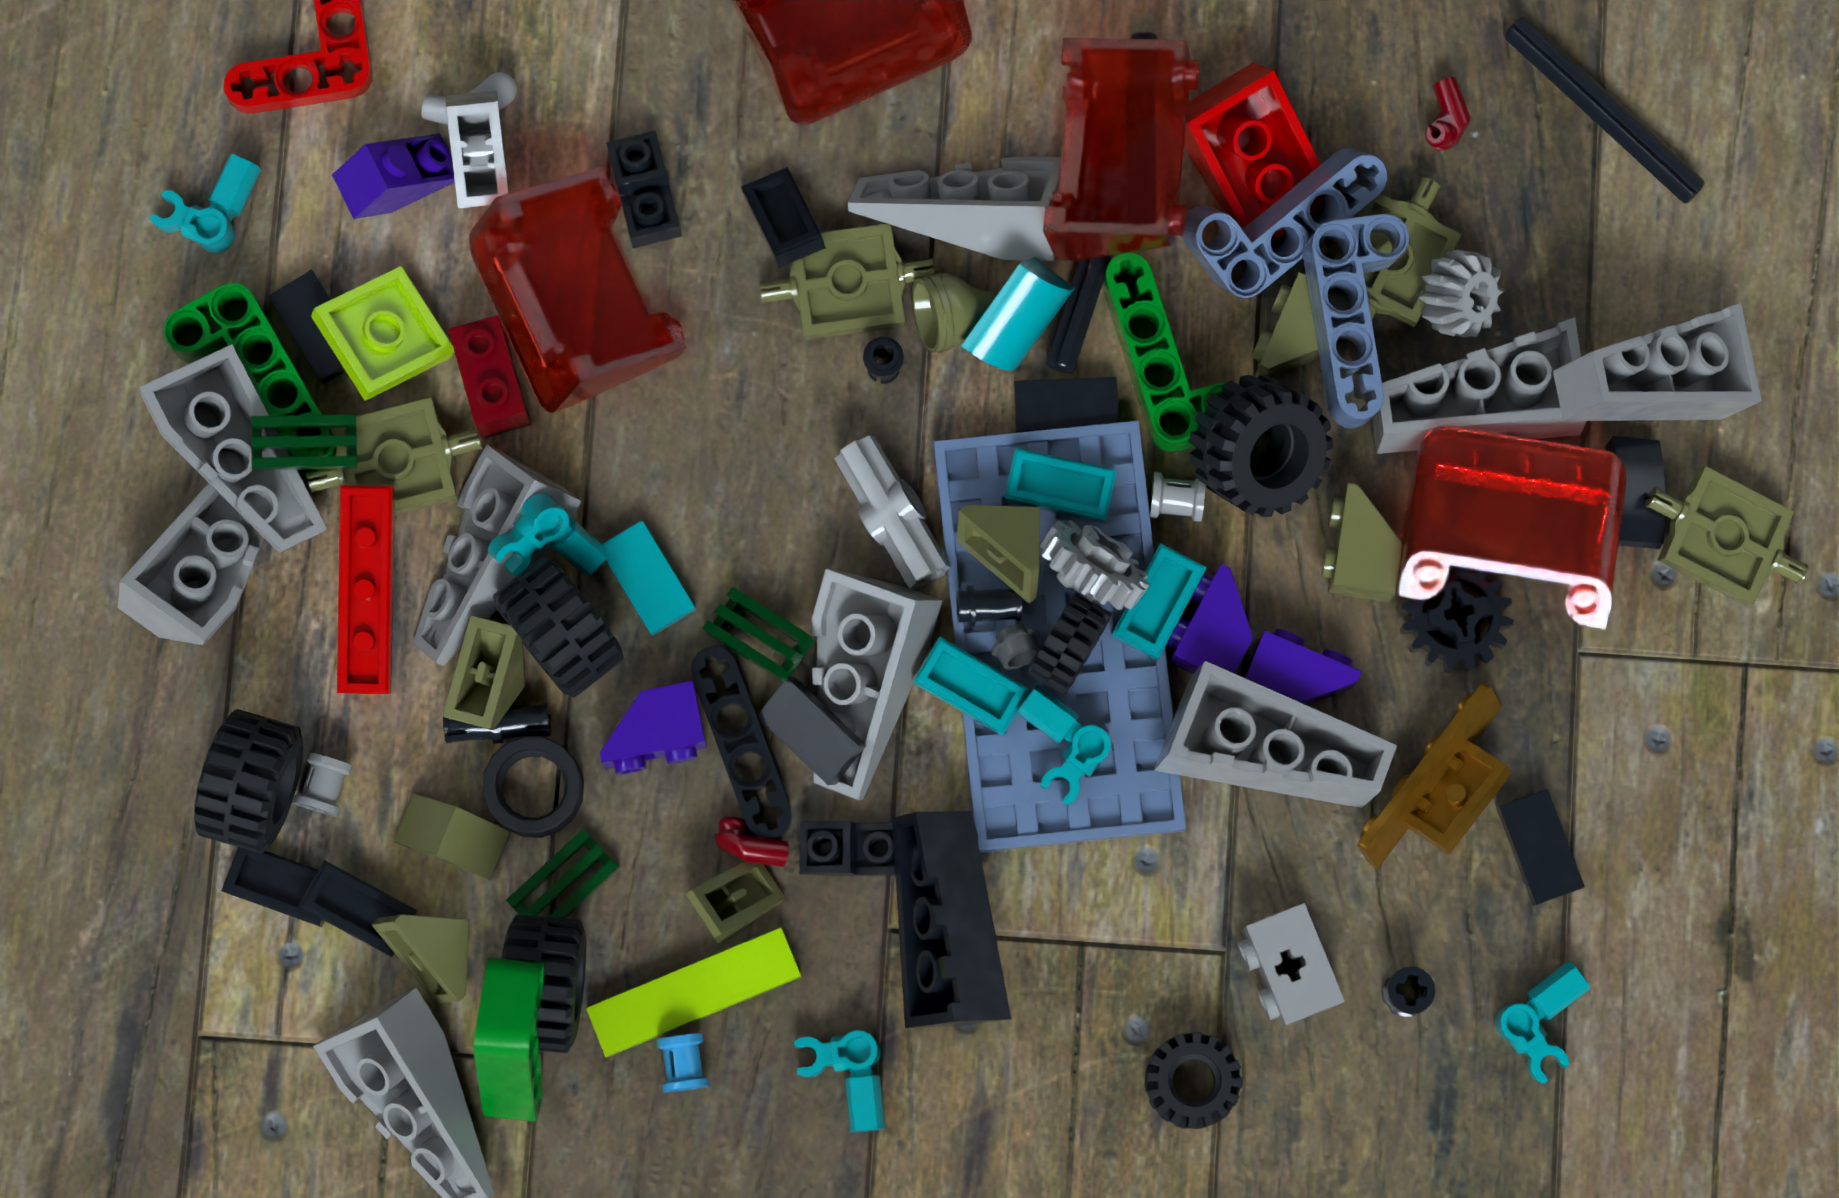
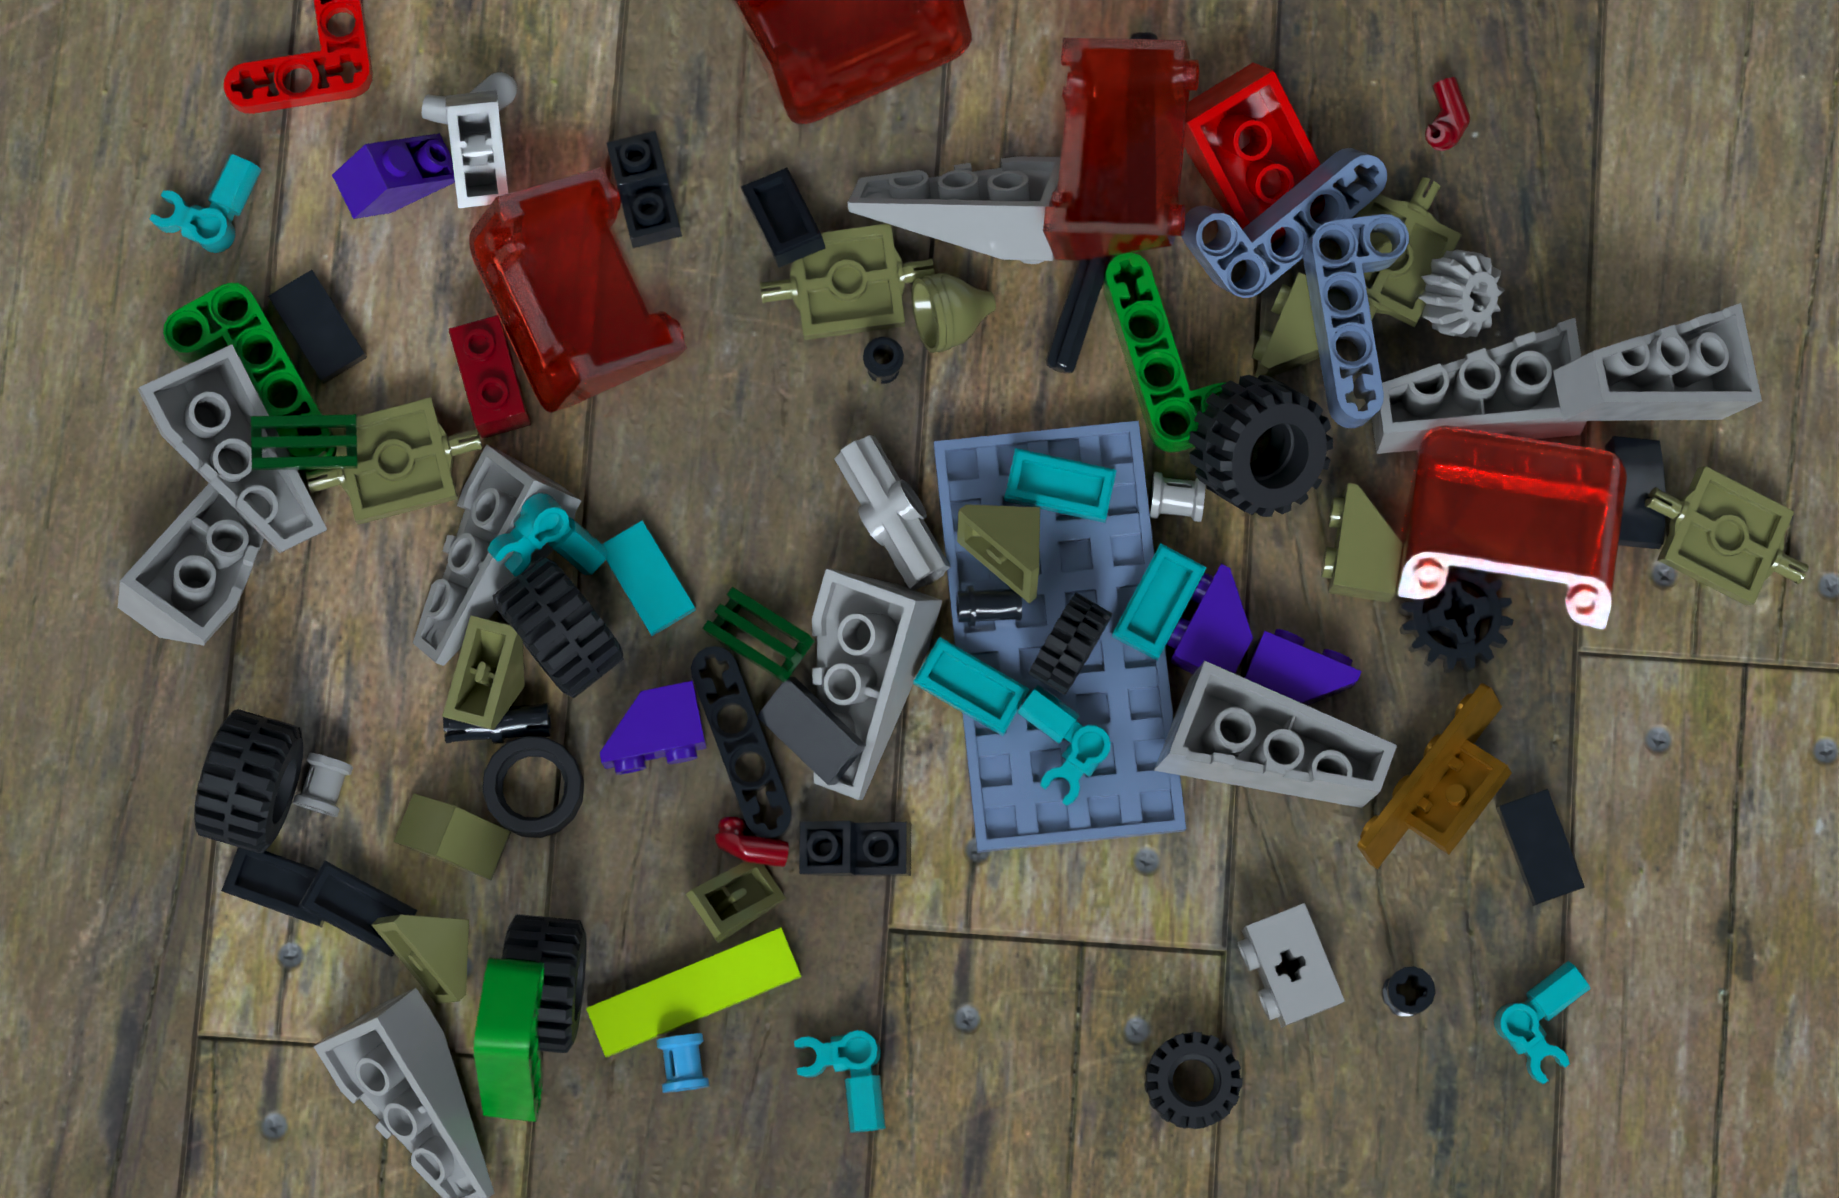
(365, 589): red tile -> none
(382, 333): lime plate -> none
(551, 866): dark green tile -> none
(945, 923): black wedge -> none
(1016, 646): dark grey plate -> none
(1018, 315): teal brick -> none
(1065, 403): black tile -> none
(1094, 564): light grey gear -> none
(1604, 109): black axle -> none

